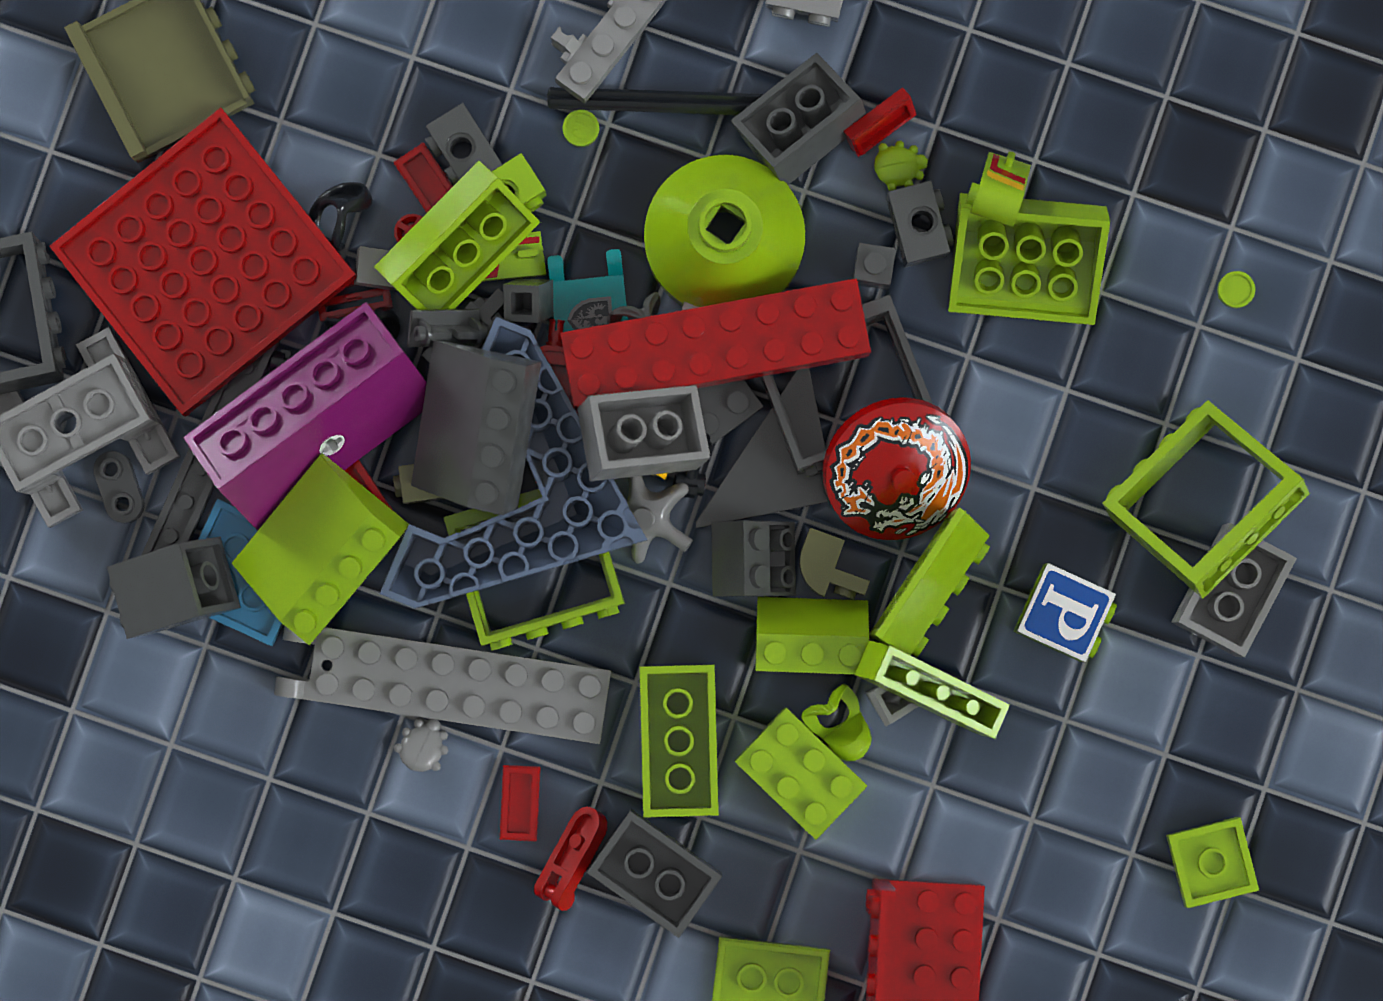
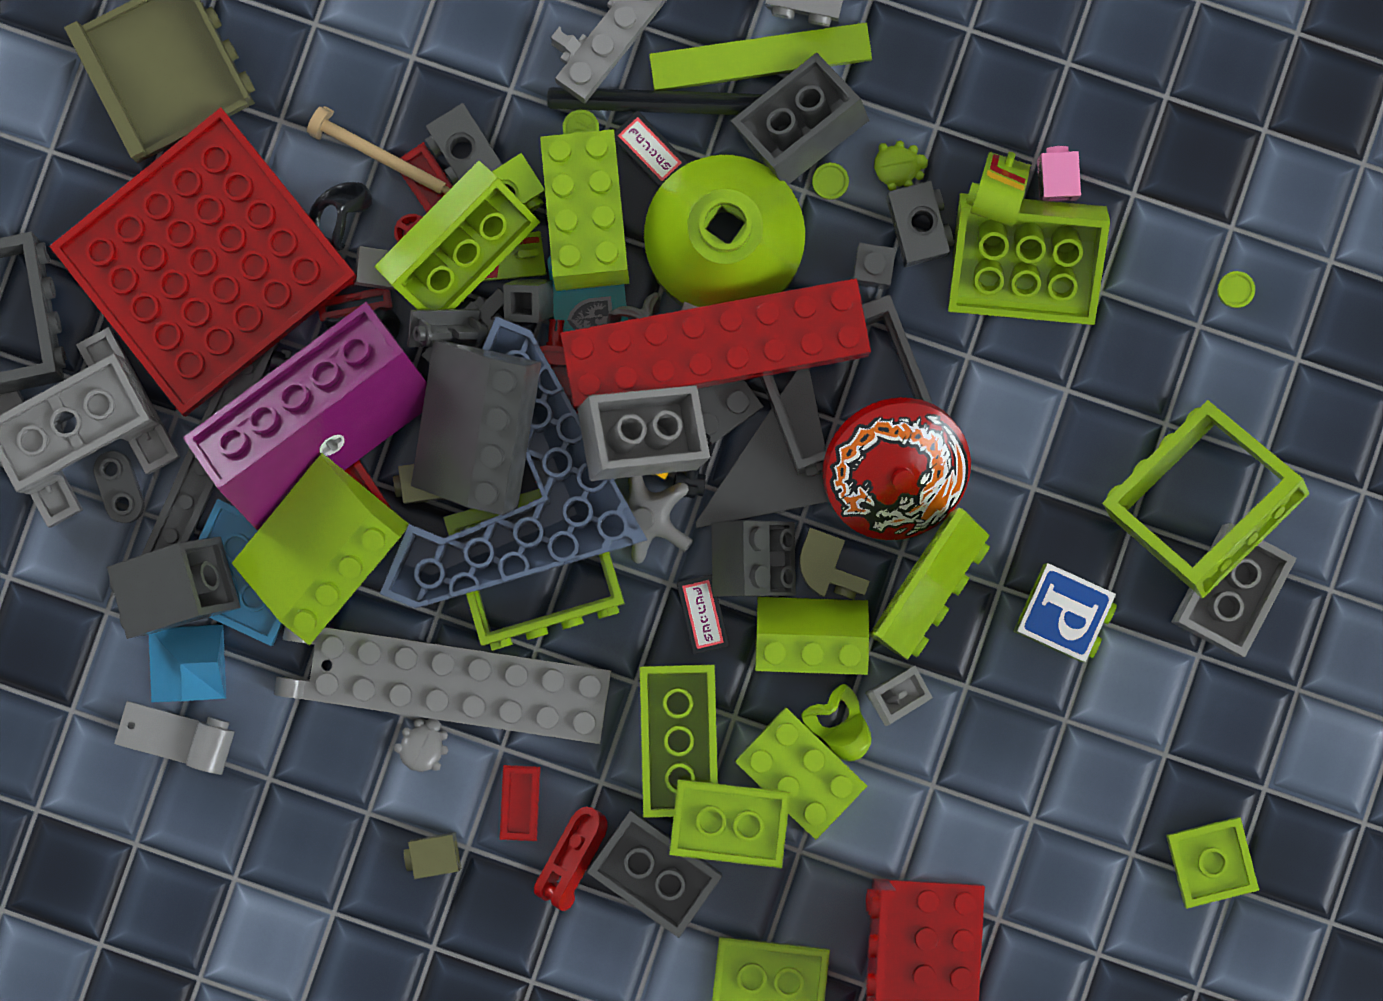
(176, 737): none -> light grey door
(187, 664): none -> dark azure slope
(320, 123): none -> tan piece
(433, 855): none -> olive brick
(584, 210): none -> lime brick
(648, 148): none -> tile
(702, 615): none -> tile
(729, 823): none -> lime tile
(758, 57): none -> lime tile
(830, 181): none -> lime piece
(880, 122): red tile -> none
(932, 689): lime brick -> none
(1059, 175): none -> bright pink brick

